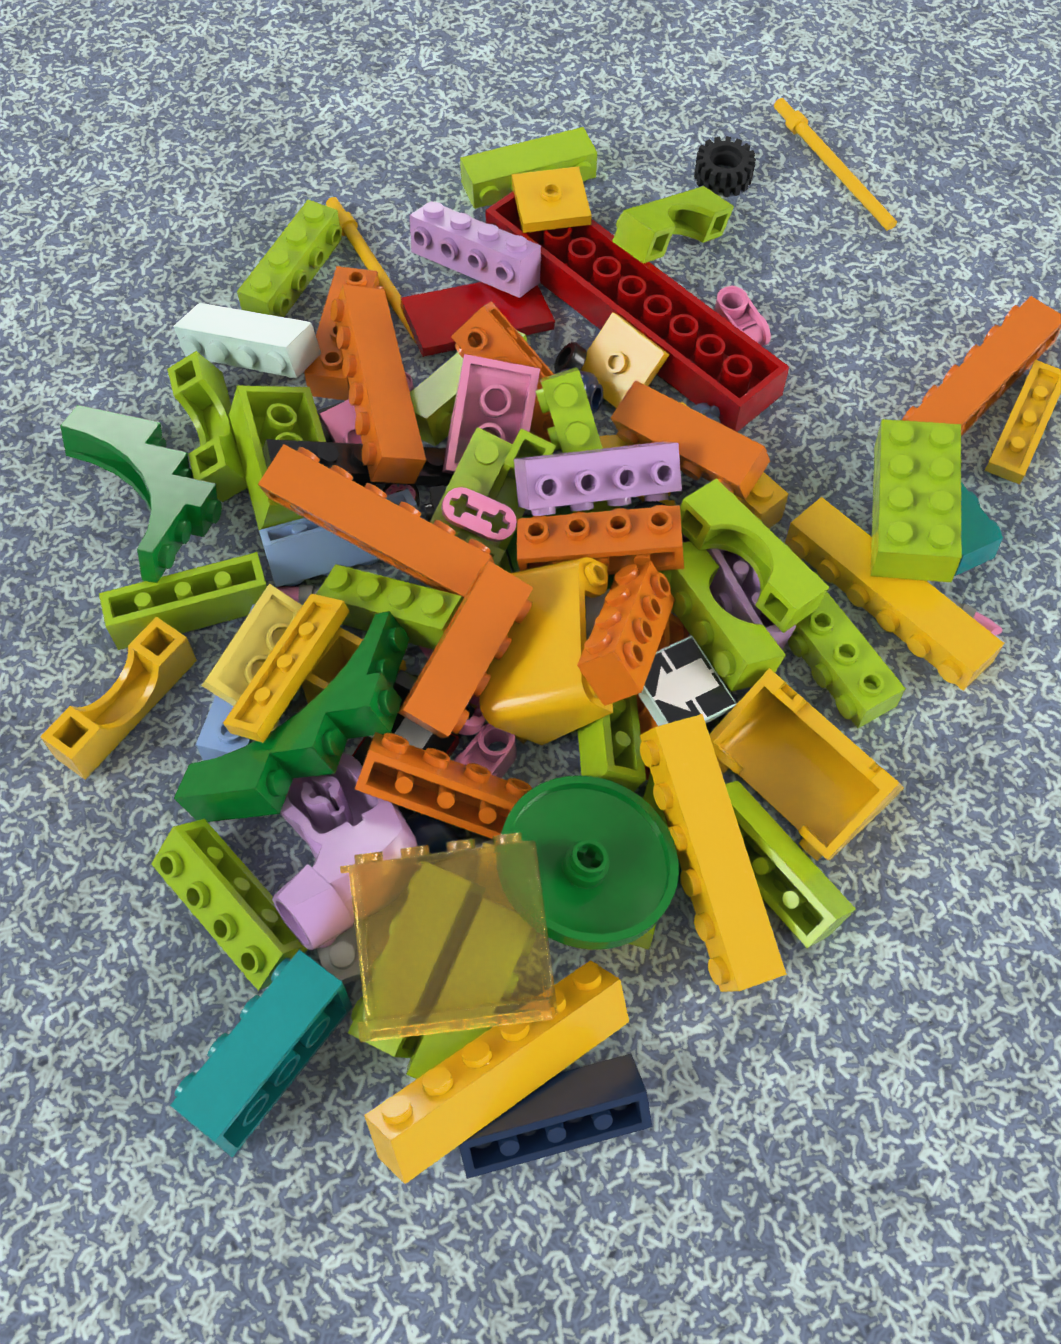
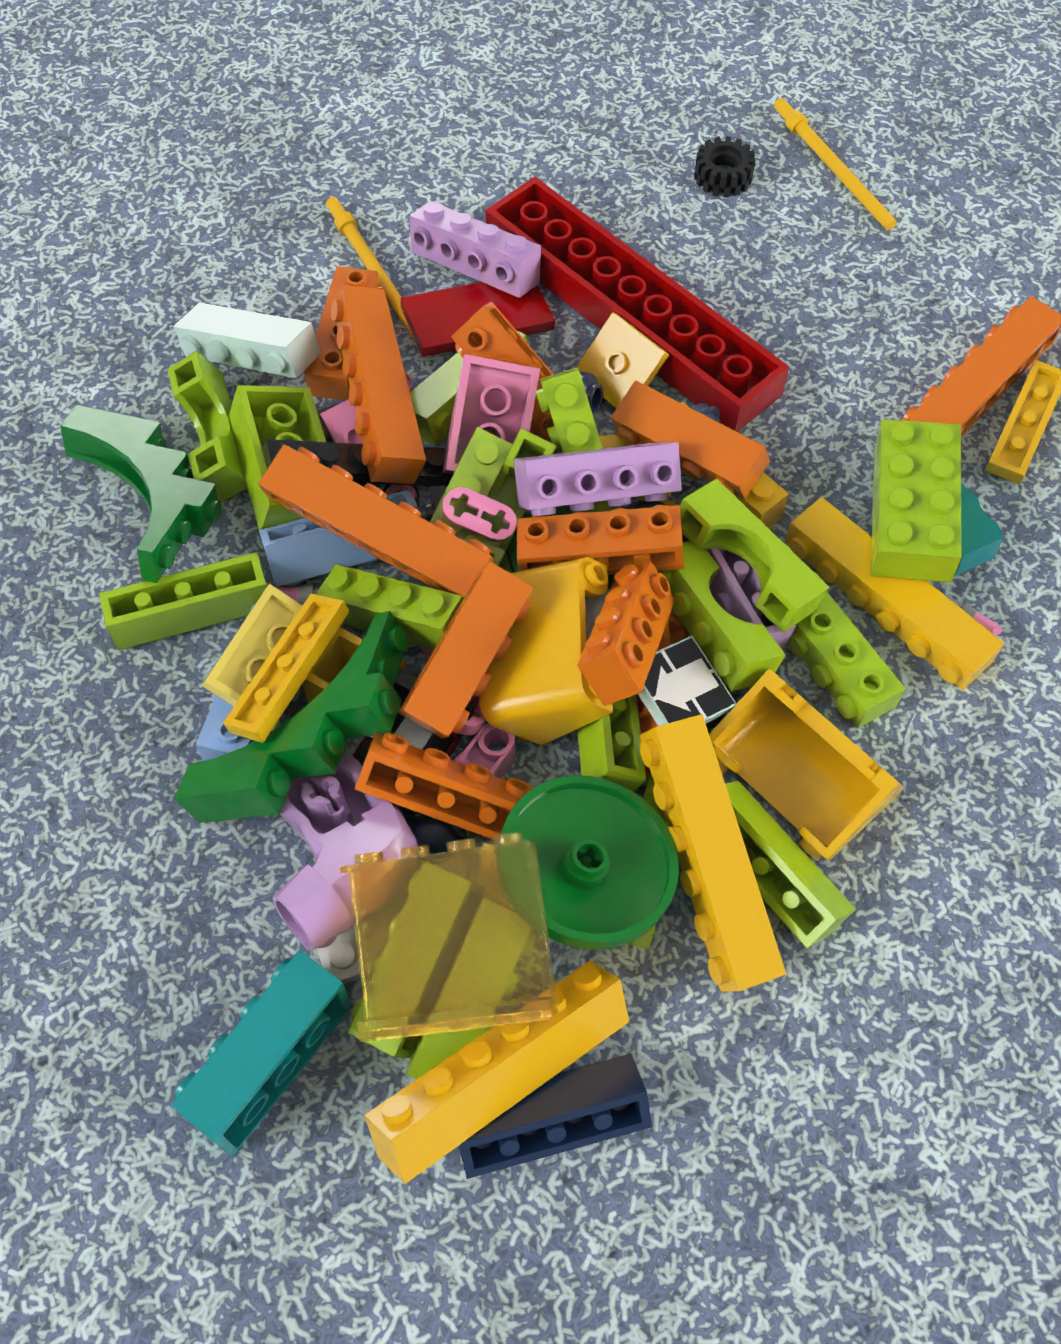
(90, 733): yellow arch -> none
(226, 900): lime brick -> none
(292, 261): lime brick -> none
(489, 173): lime brick -> none
(551, 199): yellow plate -> none
(570, 357): black tile -> none
(648, 228): lime arch -> none
(739, 310): bright pink piece -> none

